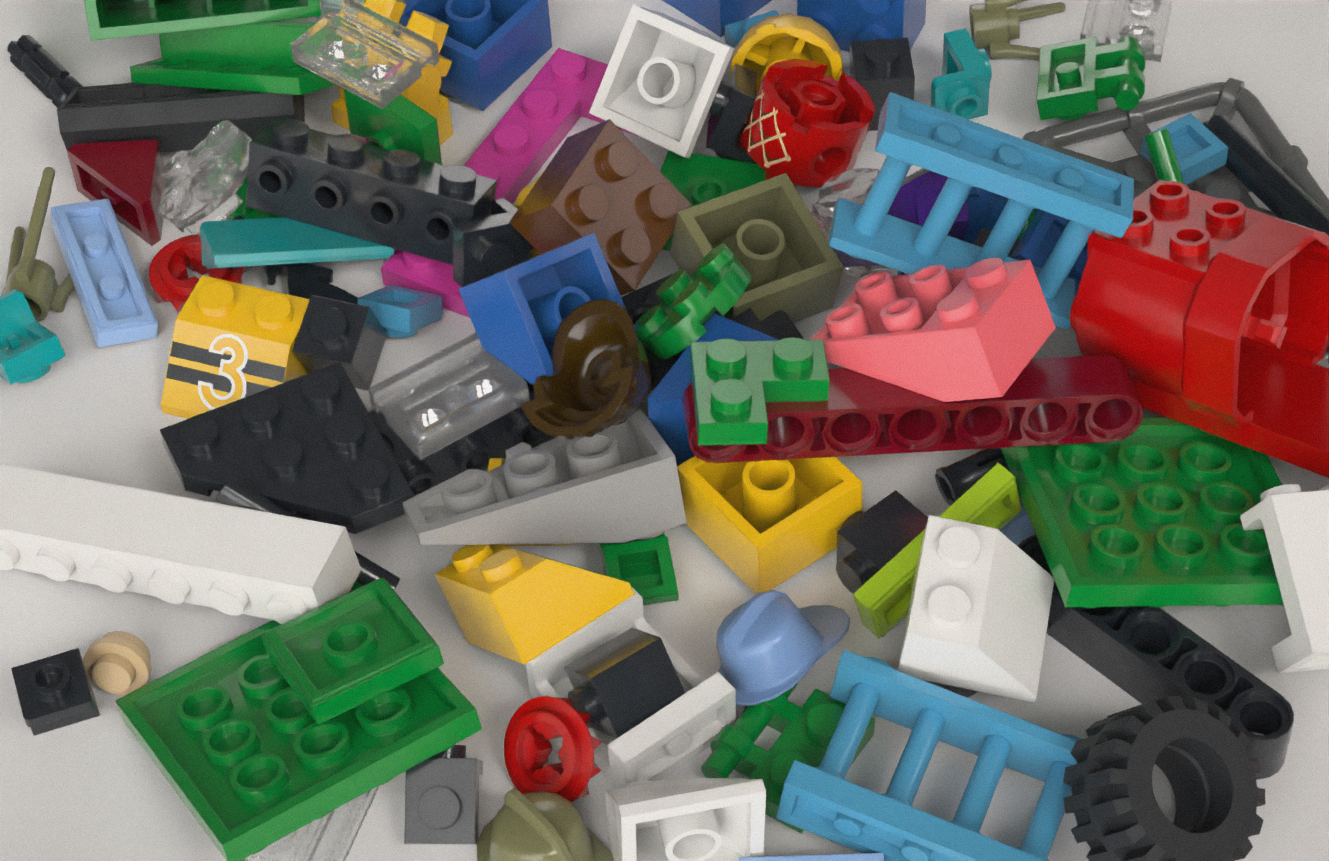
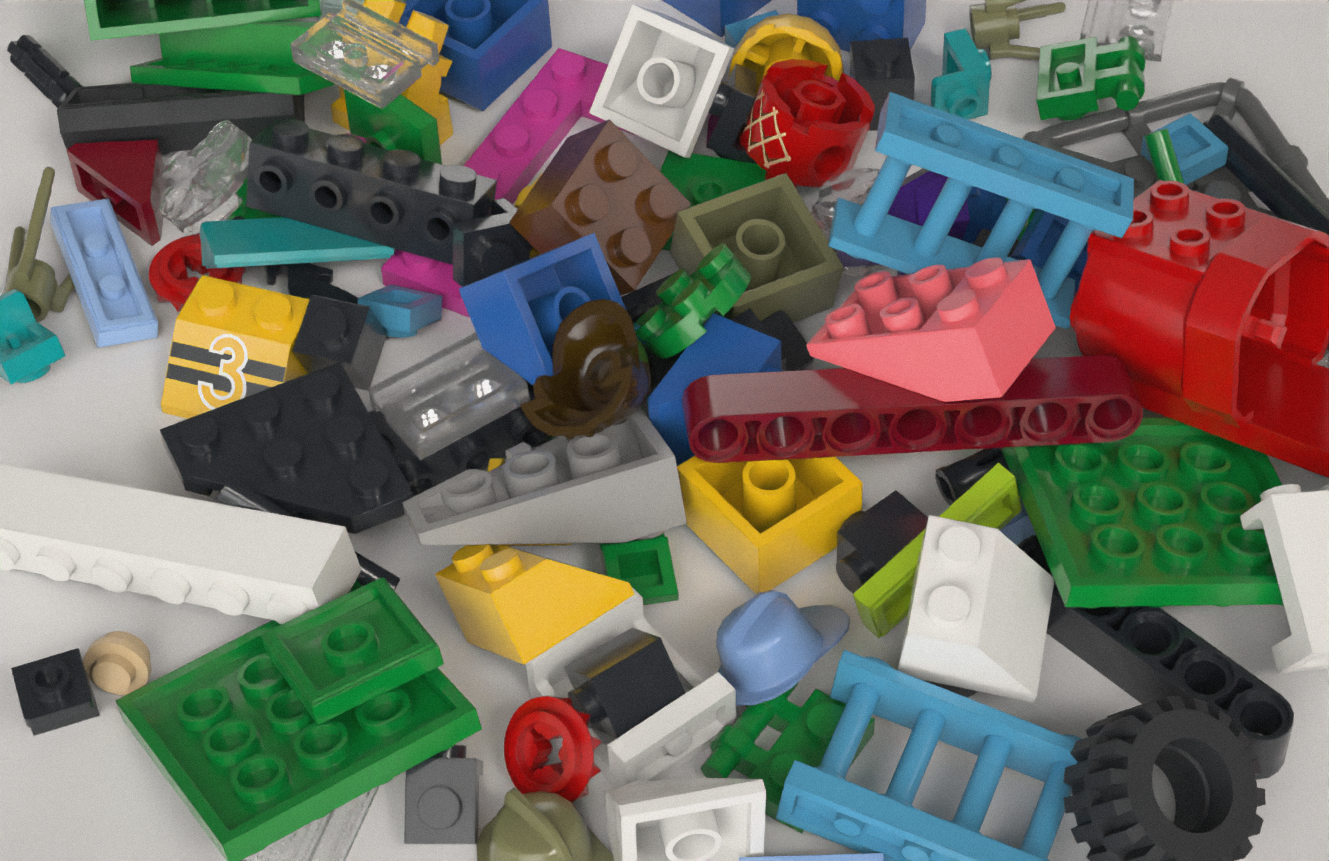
(739, 376): green plate -> none

